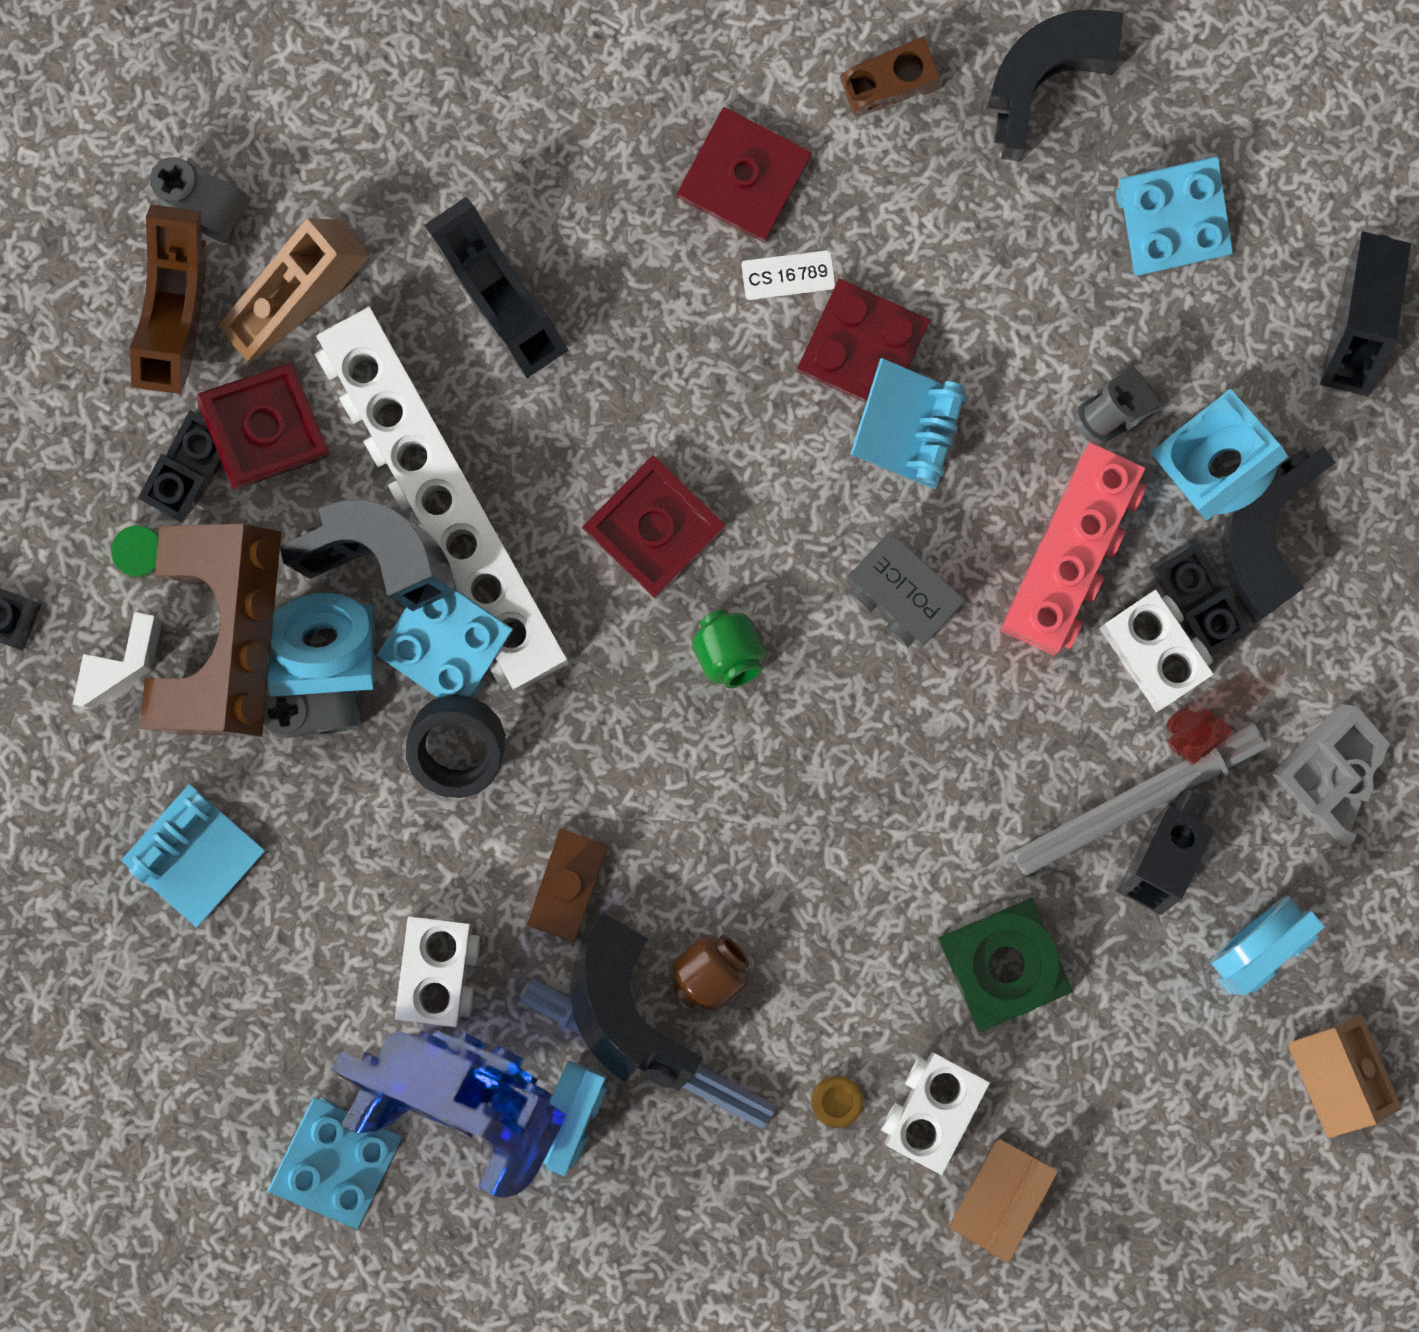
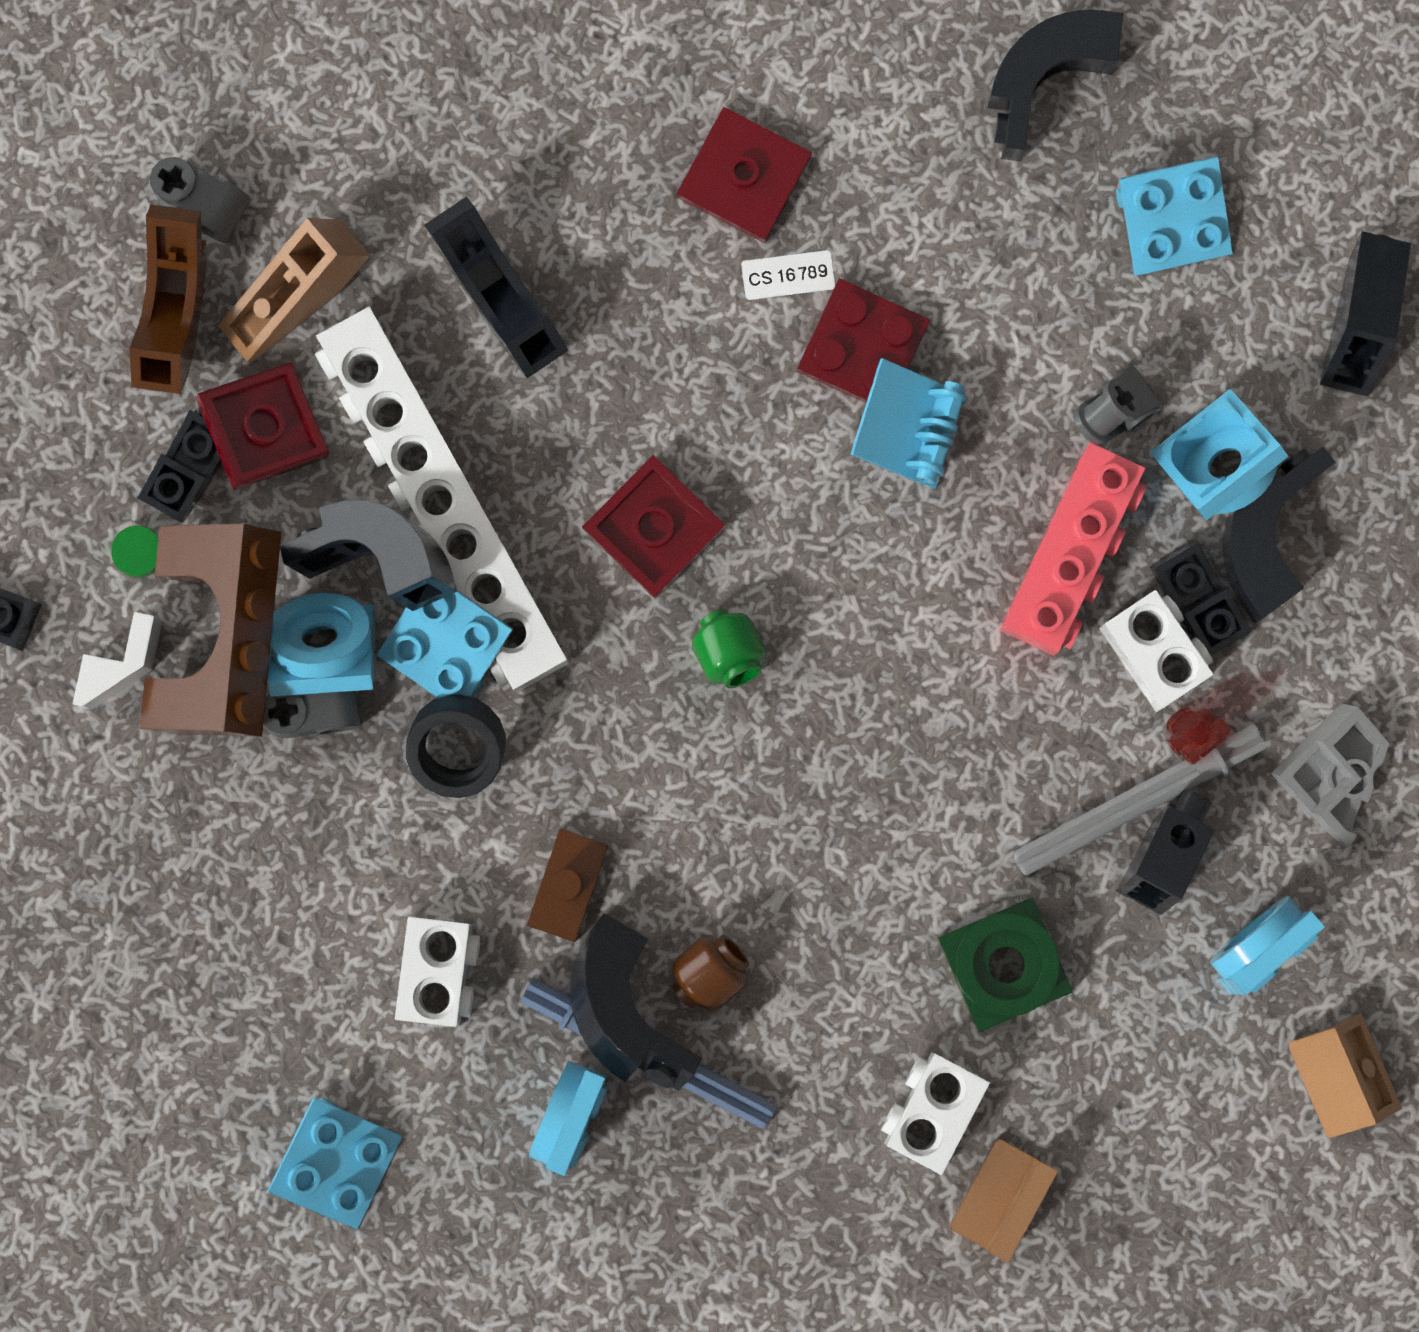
(192, 855): medium azure hinge -> none
(453, 1085): clear blue piece -> none
(837, 1101): pearl gold tile -> none
(891, 77): reddish brown leg -> none
(903, 592): dark grey brick -> none

